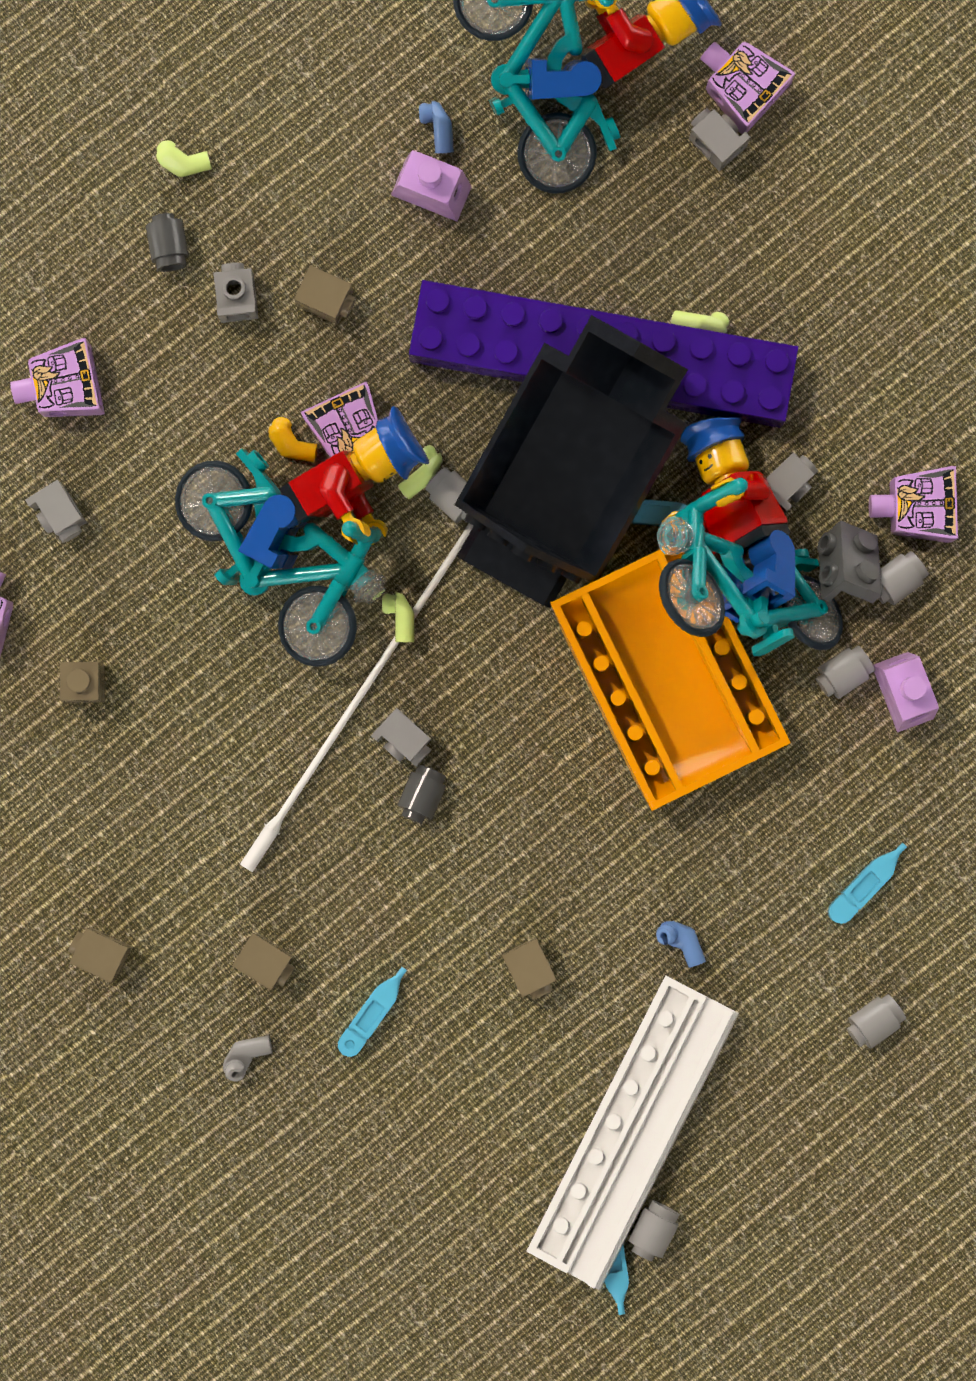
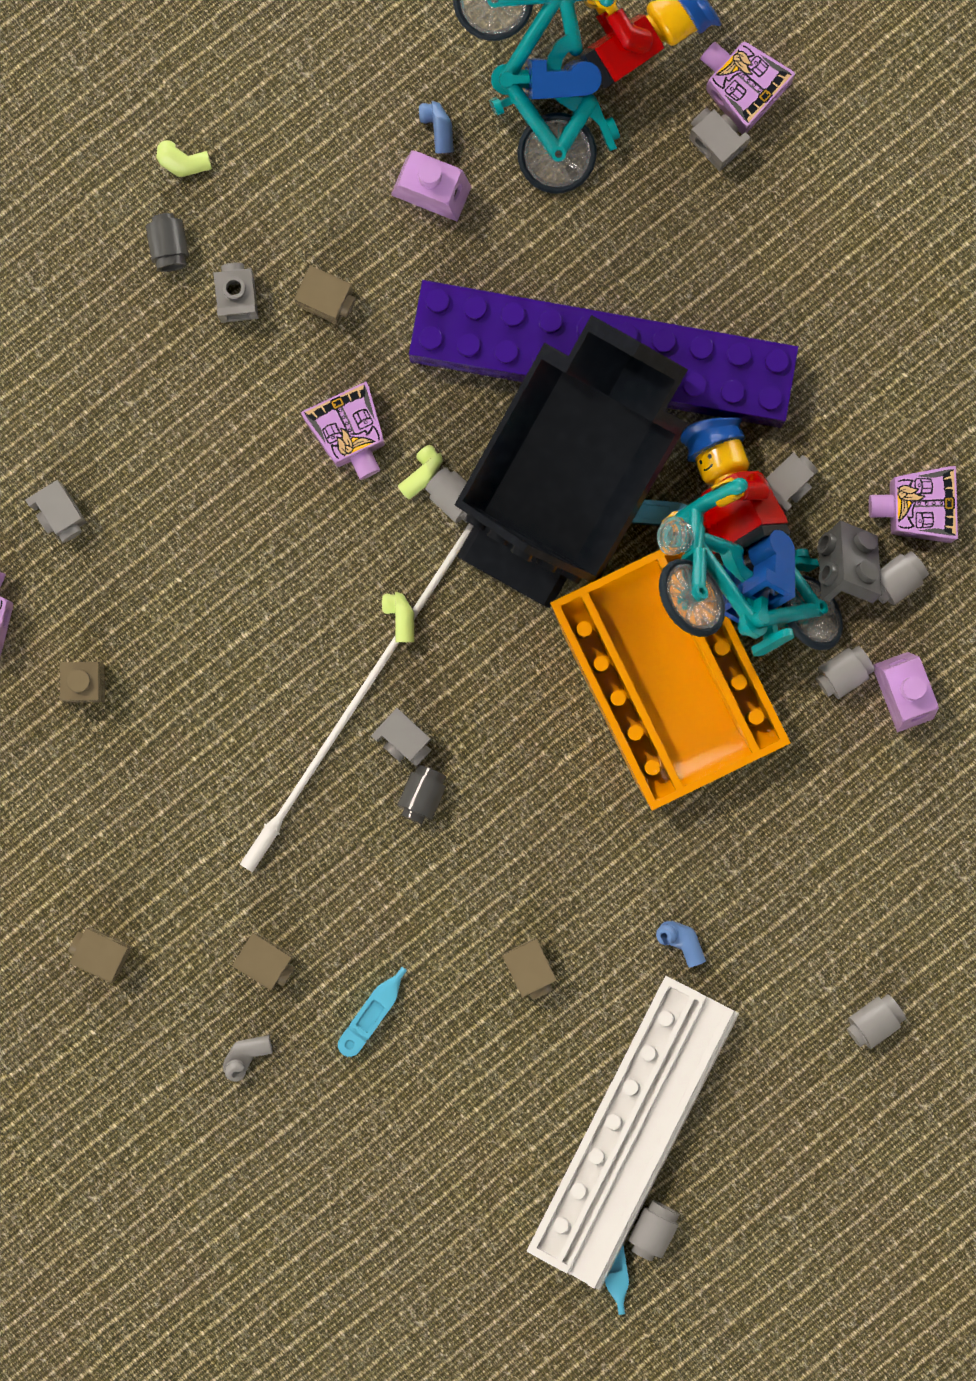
(62, 382): lavender torso -> none
(287, 444): yellow arm -> none
(317, 620): piece -> none
(716, 322): yellowish green arm -> none
(864, 886): medium azure piece -> none

